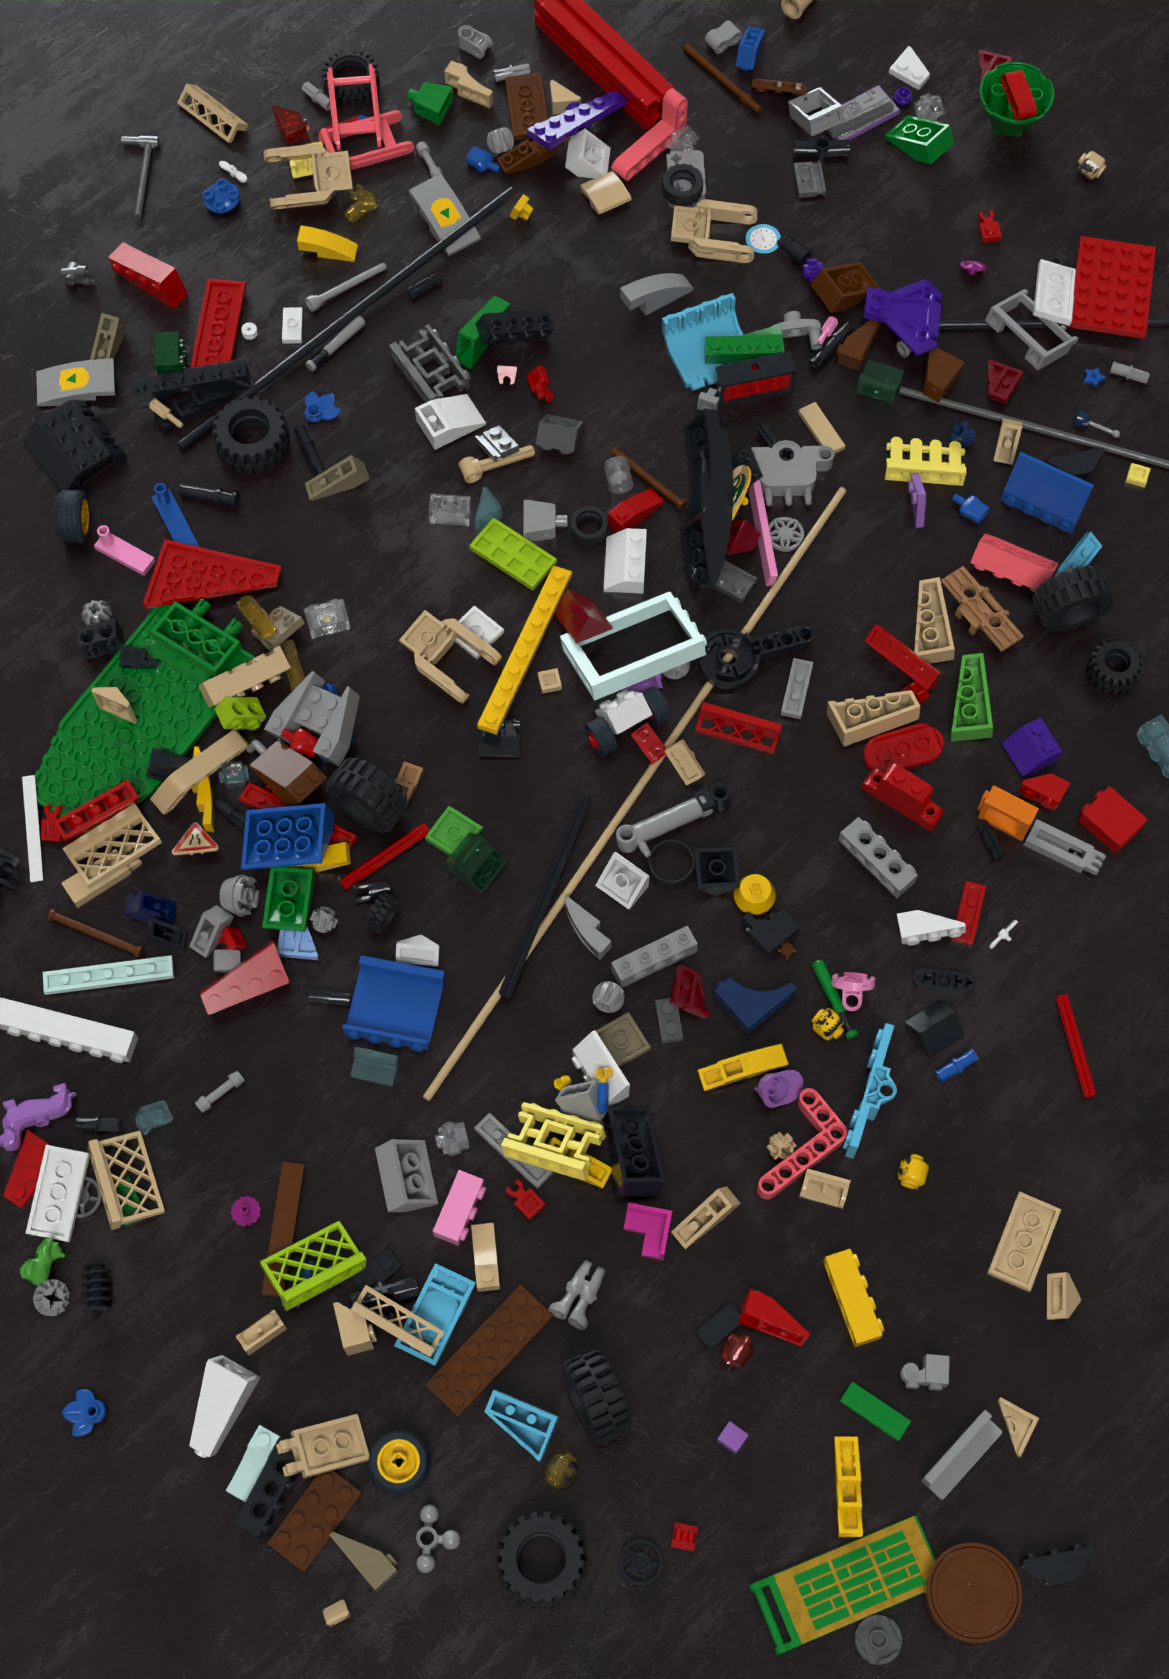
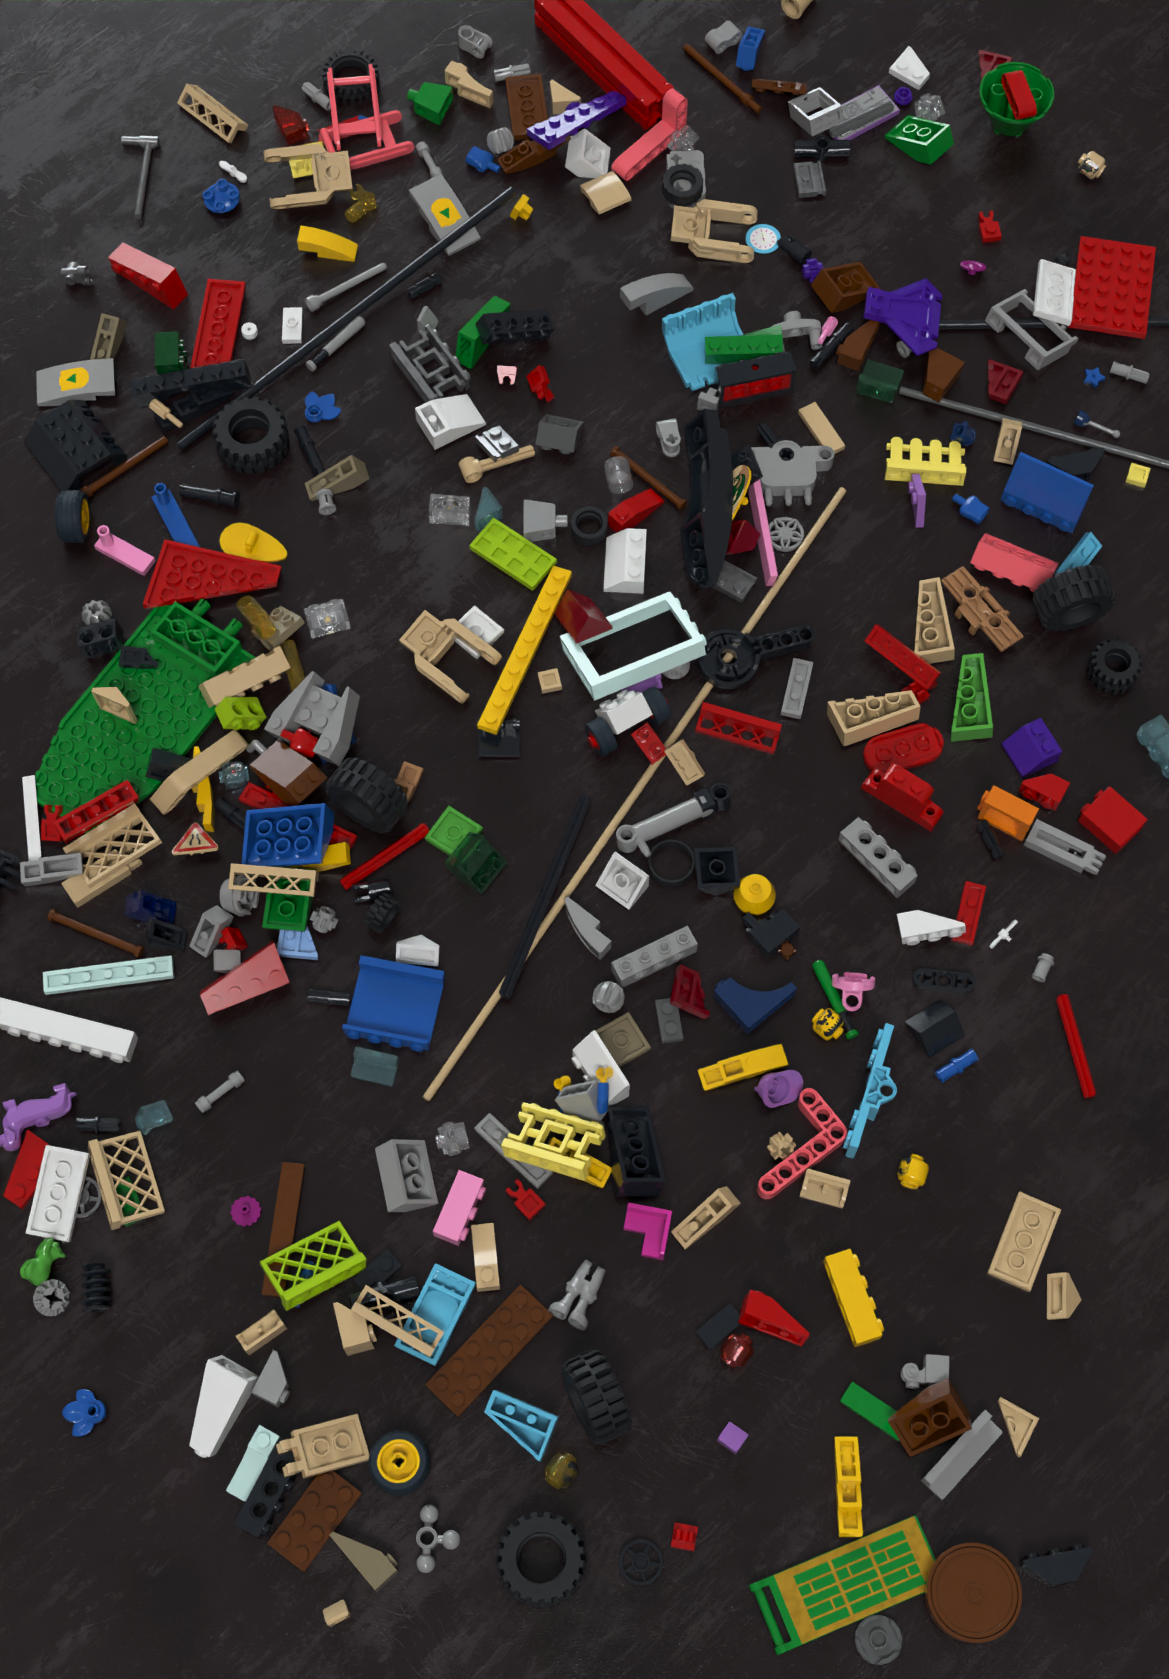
(51, 869): none -> light grey slope
(88, 490): none -> reddish brown bar
(251, 543): none -> yellow shield
(272, 1383): none -> light grey slope
(276, 873): none -> tan fence
(325, 501): none -> light grey bush
(426, 317): none -> light grey slope
(669, 437): none -> light grey piece
(931, 1418): none -> reddish brown slope
(1043, 967): none -> light grey pin

